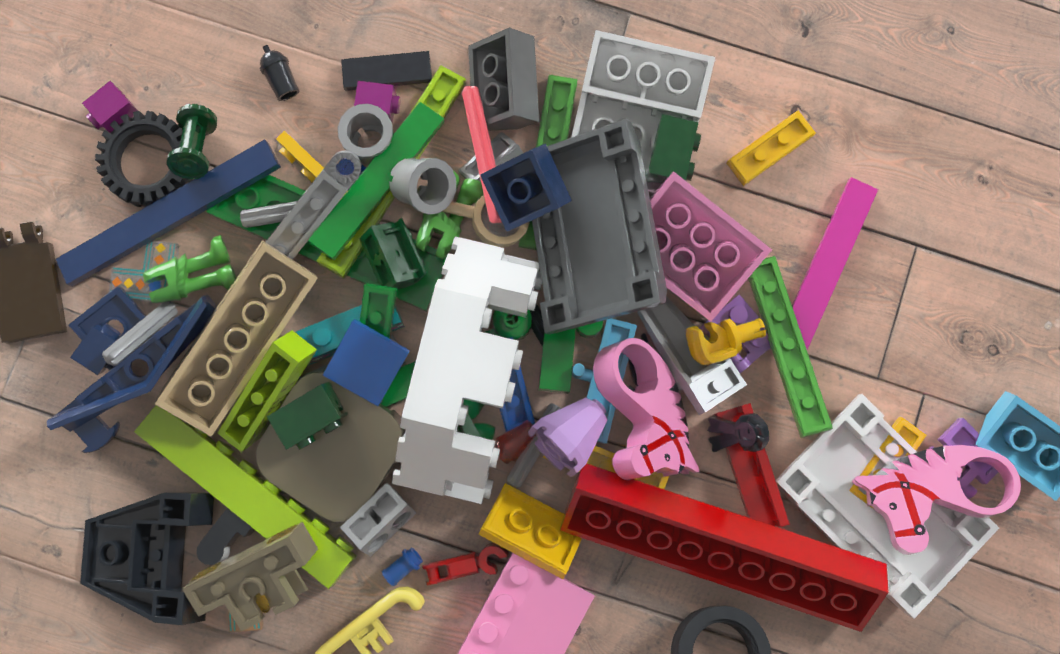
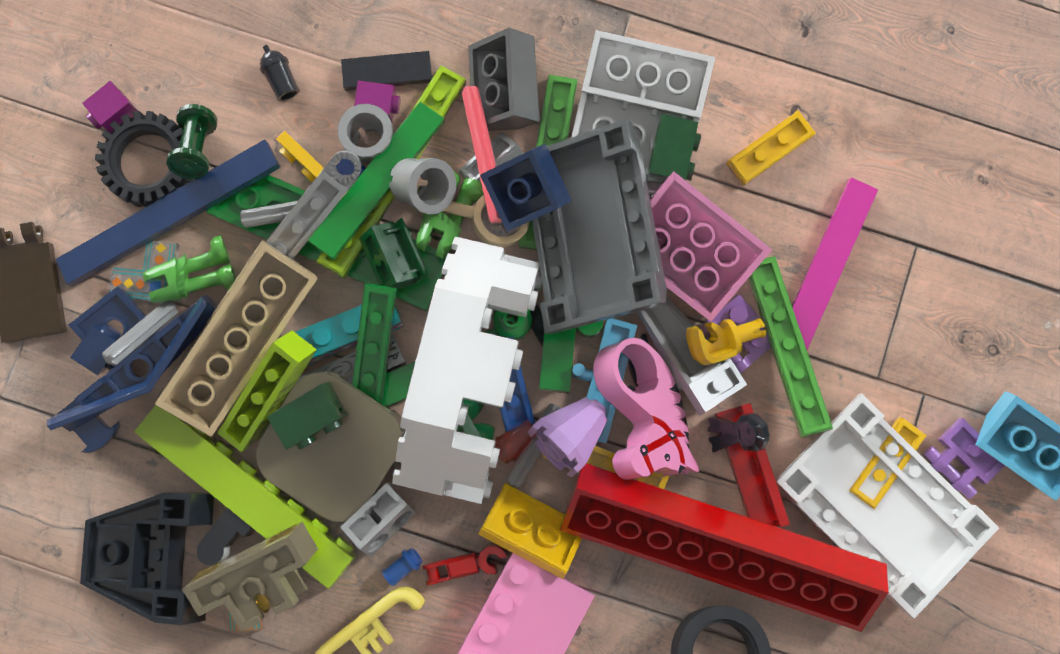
(366, 362): blue tile -> none
(911, 484): bright pink animal -> none

